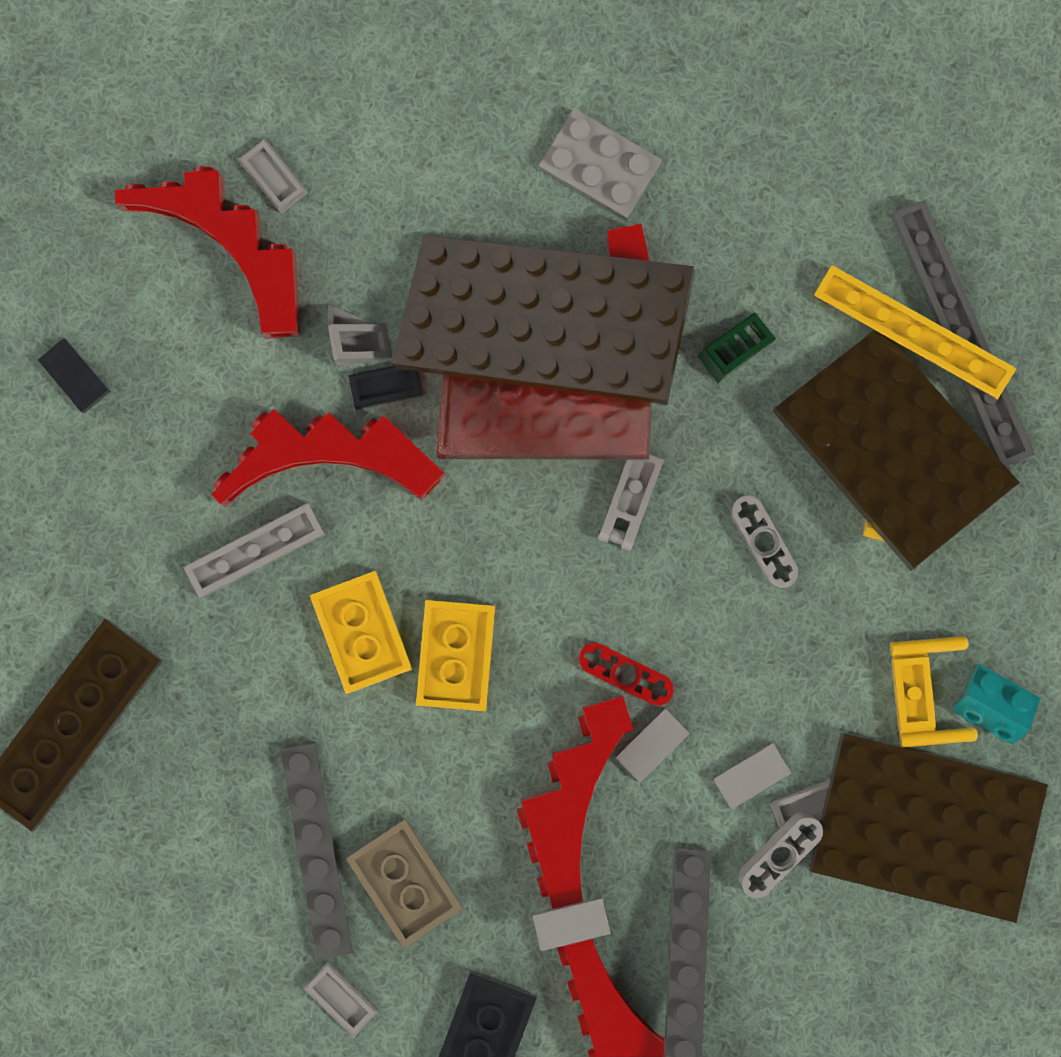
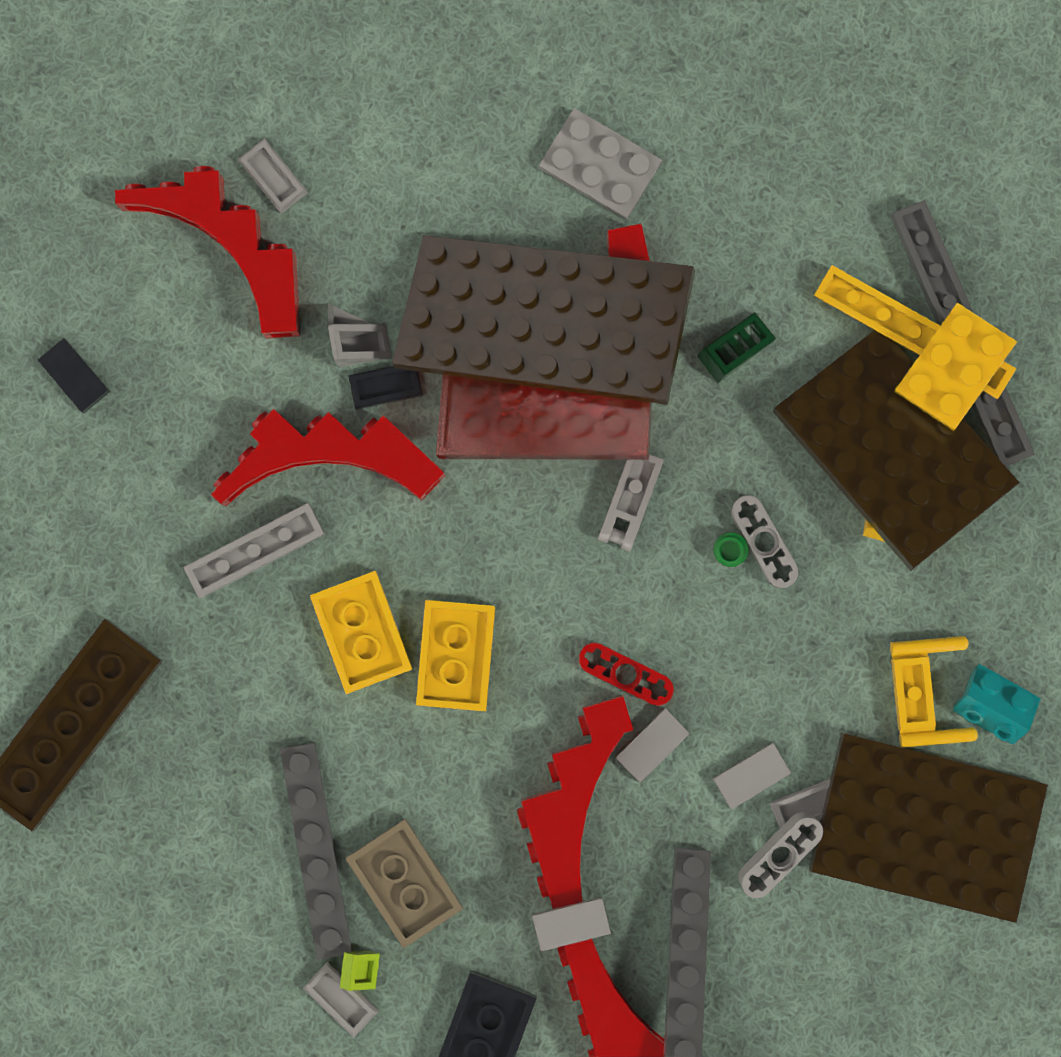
(359, 970): none -> lime plate
(731, 549): none -> green plate
(955, 366): none -> yellow plate

